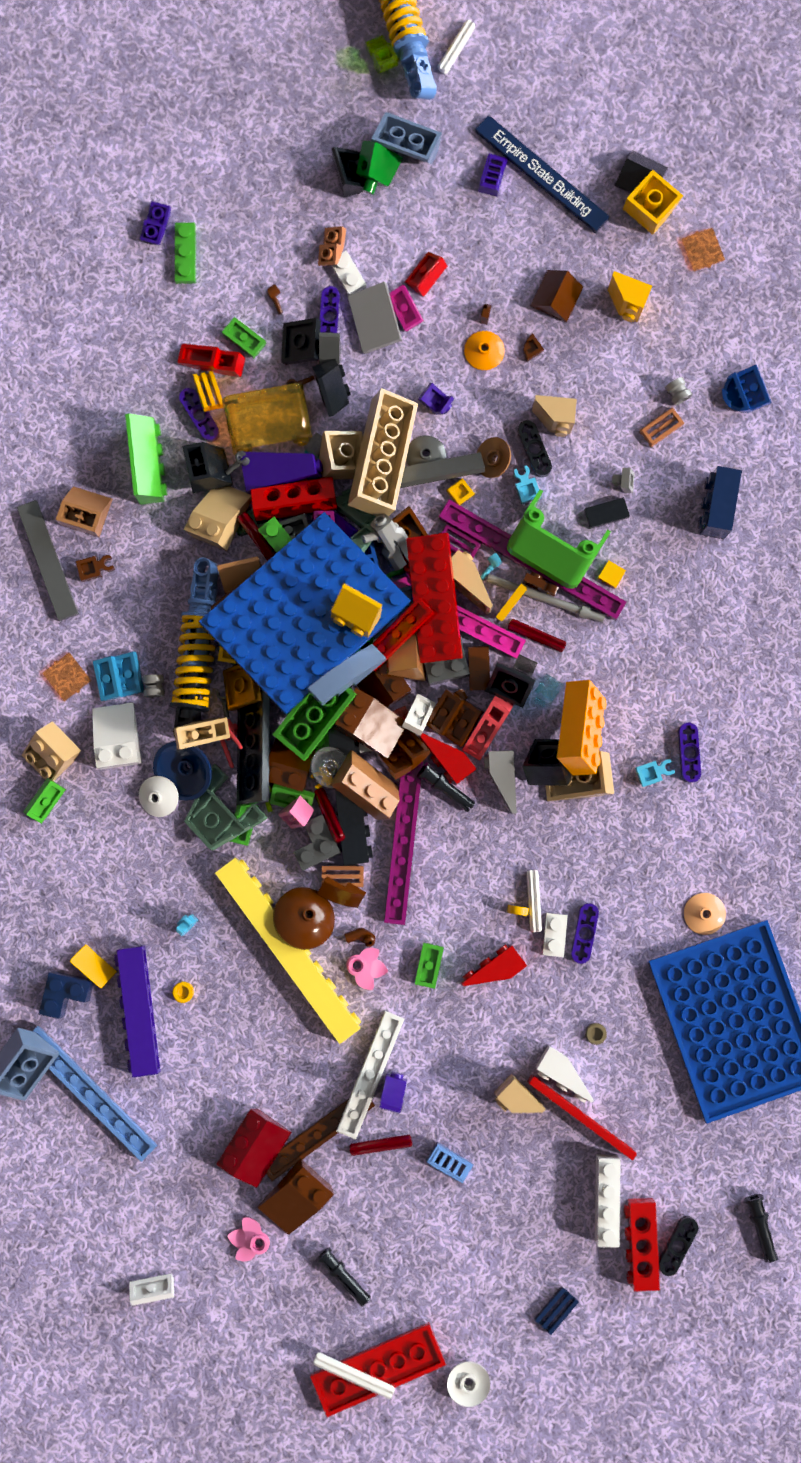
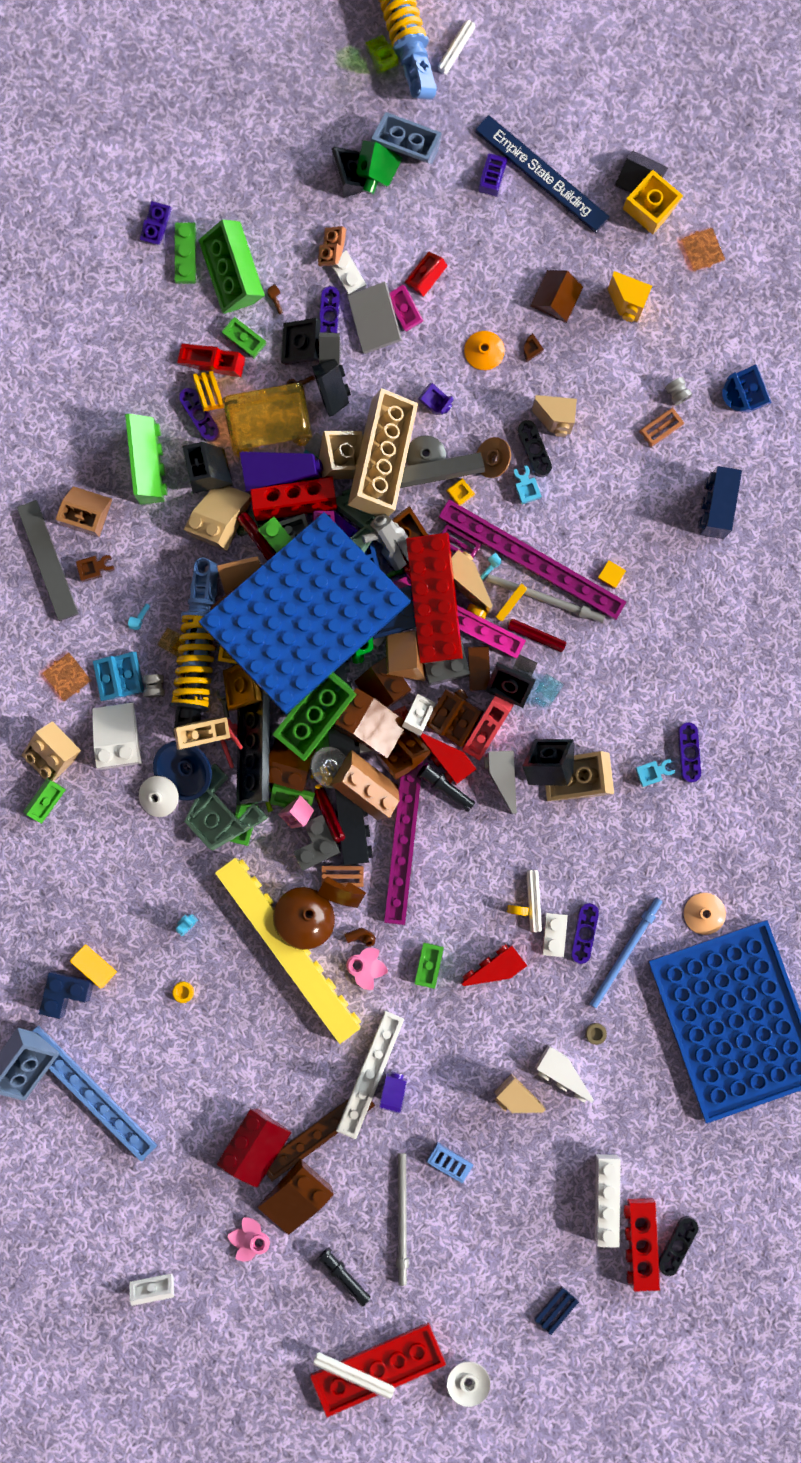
(135, 623): none -> medium azure hand
(138, 1011): dark purple brick -> none
(170, 642): none -> clear yellow slope
(231, 266): none -> bright green slope
(238, 462): dark grey hand -> none
(347, 673): sand blue slope -> none
(356, 611): yellow slope -> none
(380, 1145): dark red axle -> none
(402, 1260): none -> light grey bar
(403, 628): red tile -> none
(477, 611): none -> yellow tile
(485, 314): reddish brown tile -> none
(535, 581): reddish brown plate -> none
(548, 552): bright green windscreen -> none
(581, 728): light orange brick -> none
(582, 1117): red tile -> none
(607, 513): black tile -> none
(625, 481): light grey tile -> none
(647, 917): none -> medium blue bar
(759, 1218): black pin -> none

